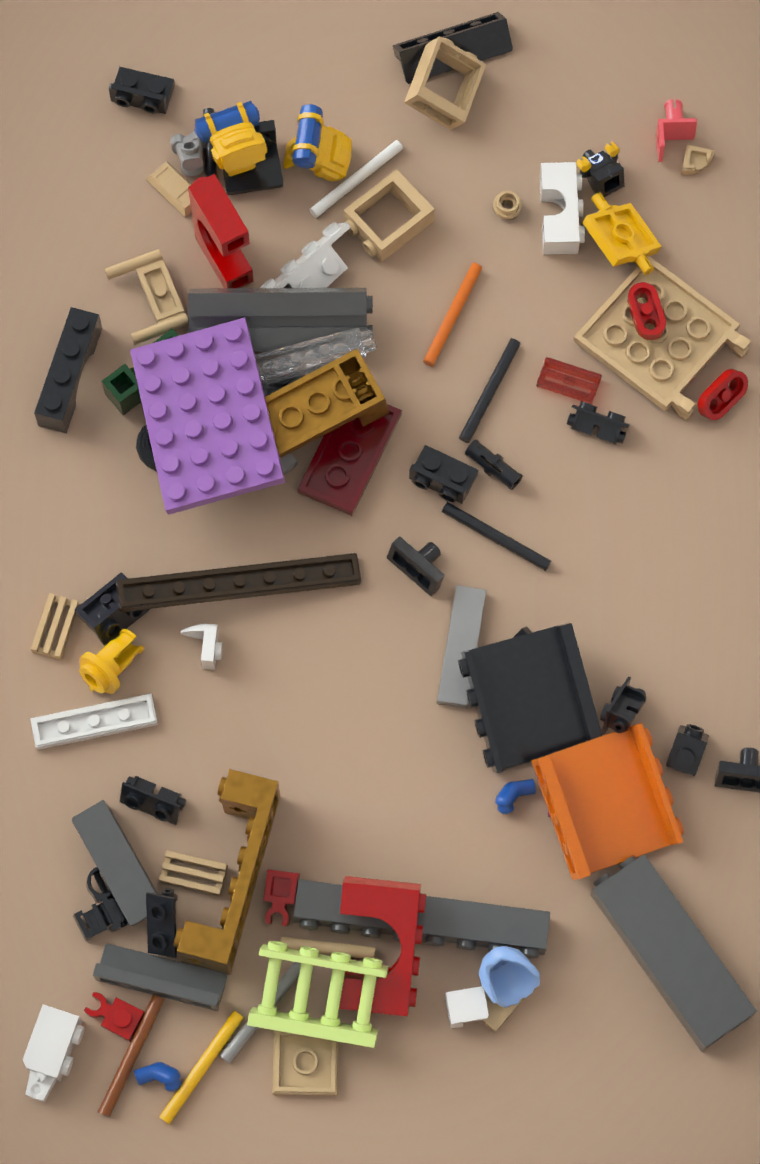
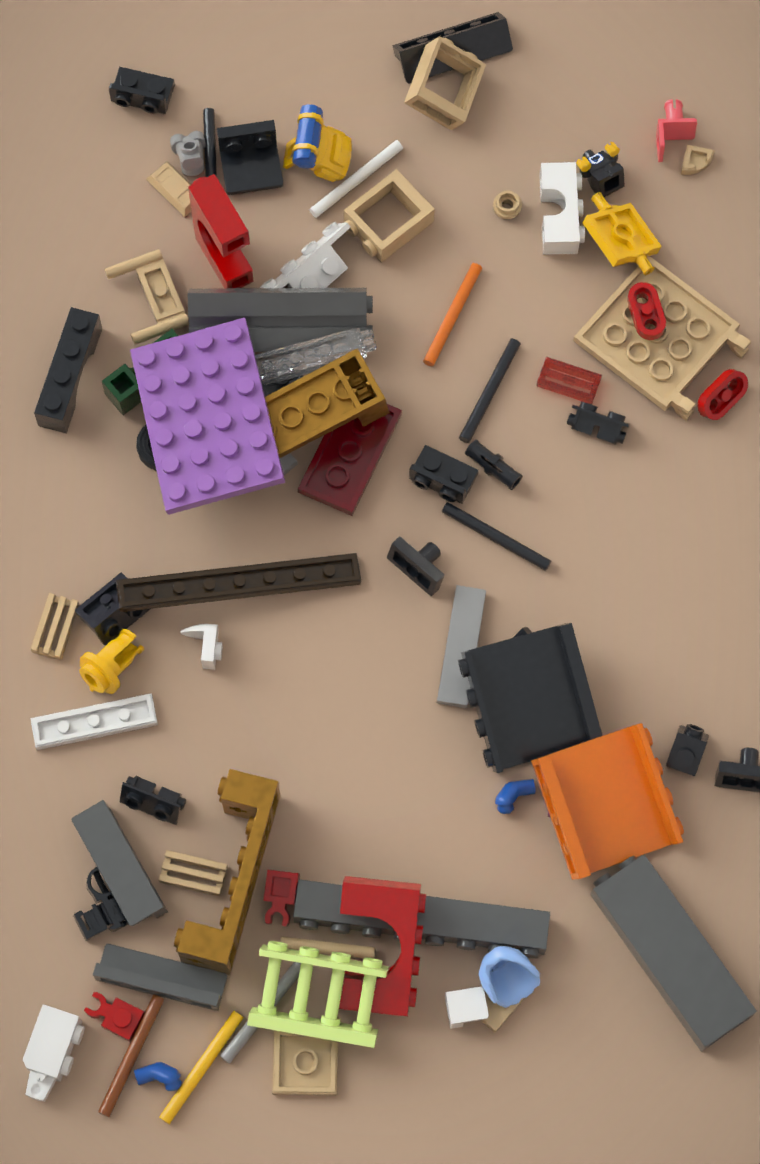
(161, 923): black hinge -> none
(233, 137): yellow piece -> none
(624, 706): black hinge -> none

